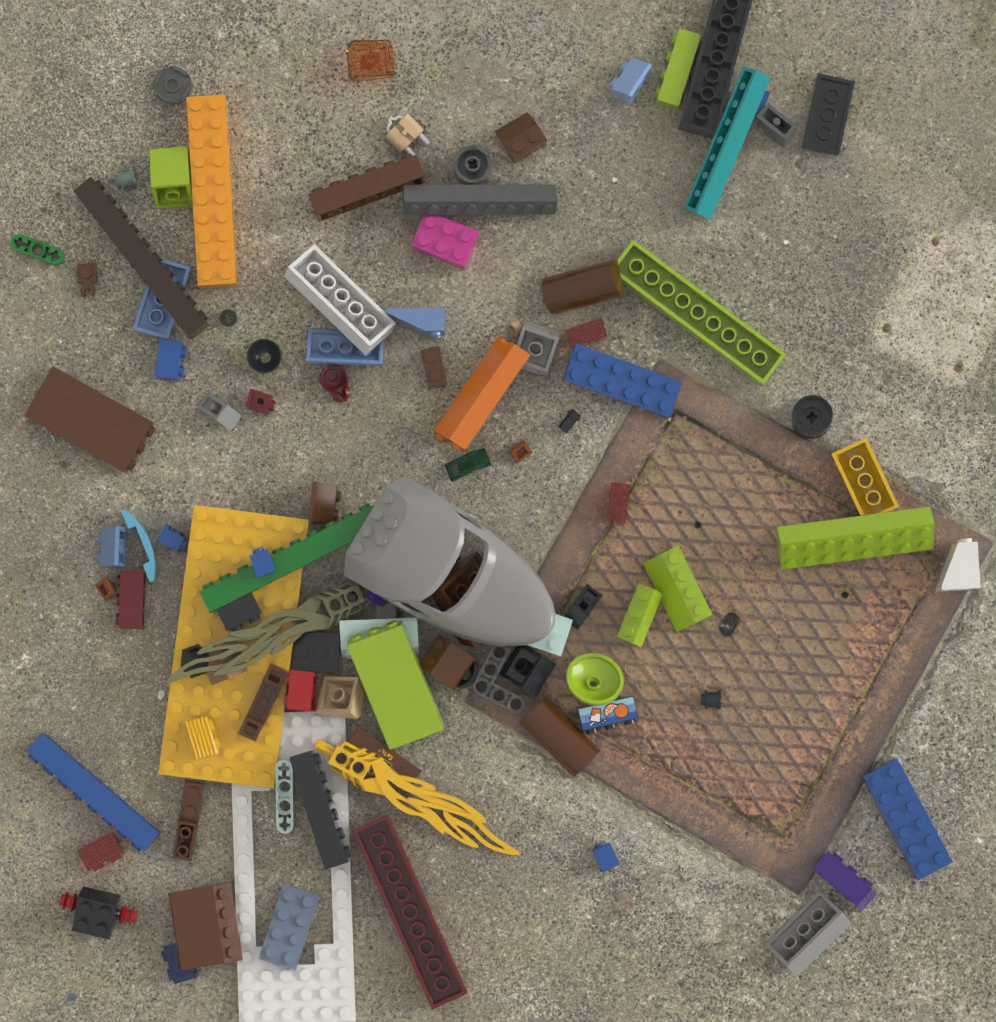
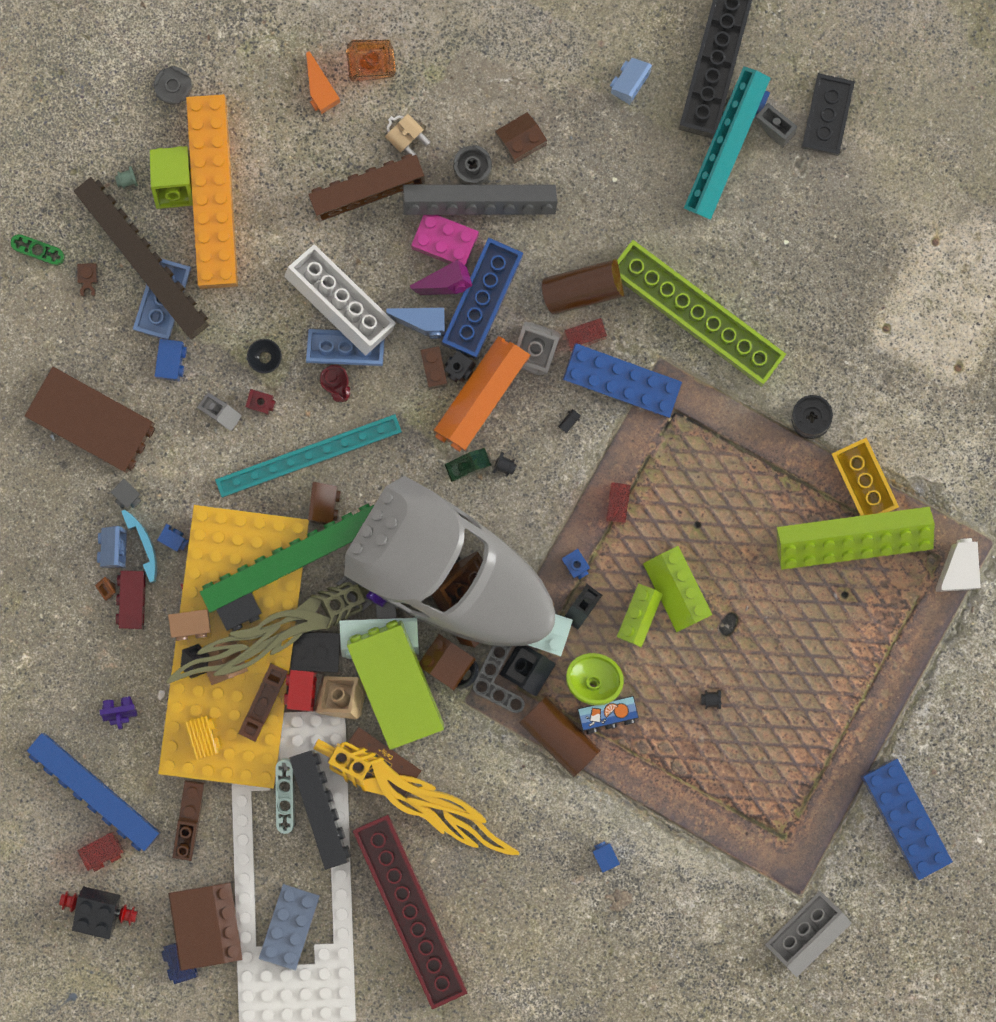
(120, 714): none -> dark purple hips
(126, 495): none -> dark grey brick
(189, 623): none -> medium nougat brick
(230, 312): black bush -> none
(262, 562): blue brick -> none
(308, 456): none -> teal plate
(321, 91): none -> orange slope
(447, 280): none -> magenta slope
(459, 361): none -> black brick
(483, 299): none -> blue brick
(504, 465): none -> black brick
(515, 328): tan hinge -> none
(520, 451): dark orange slope -> none
(576, 564): none -> blue brick
(678, 68): lime brick -> none
(845, 880): dark purple wedge -> none

